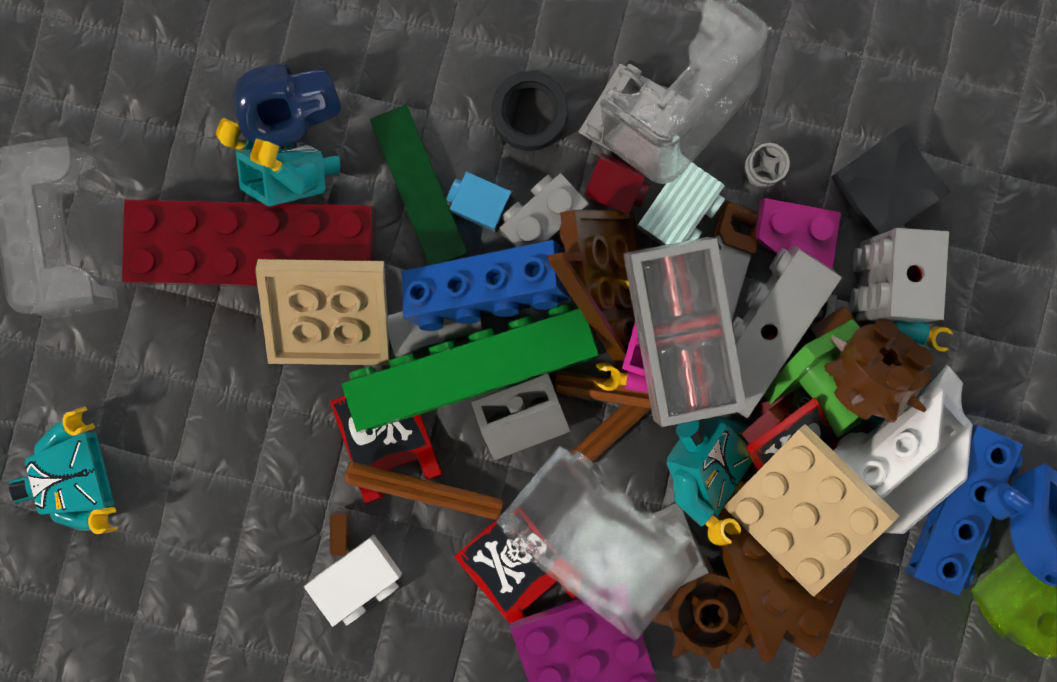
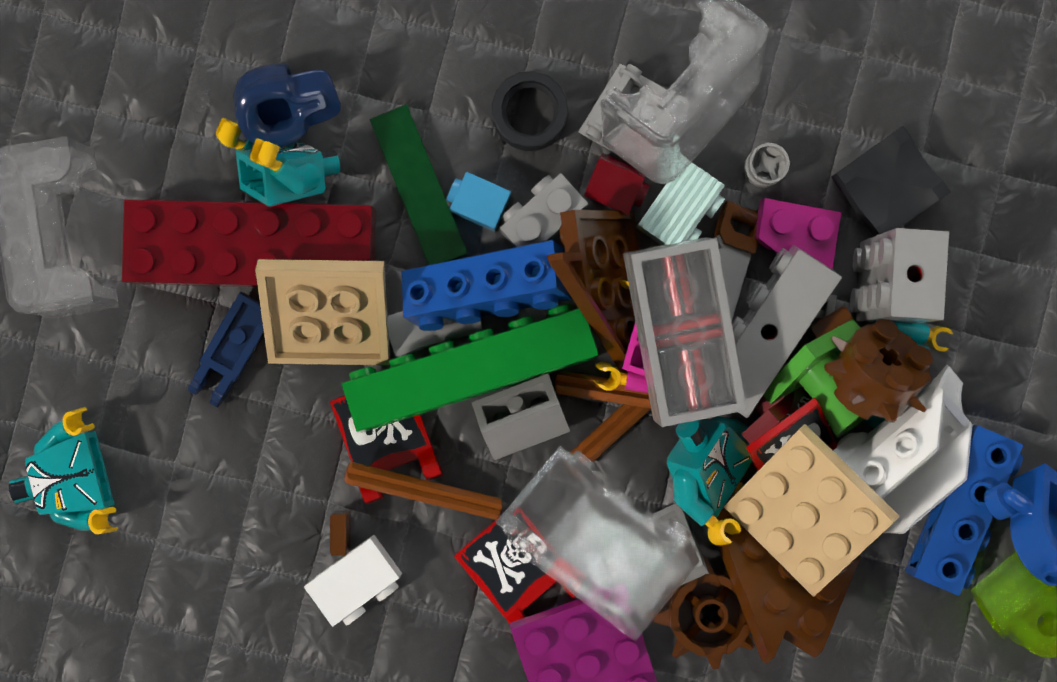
(230, 347): none -> dark blue hinge

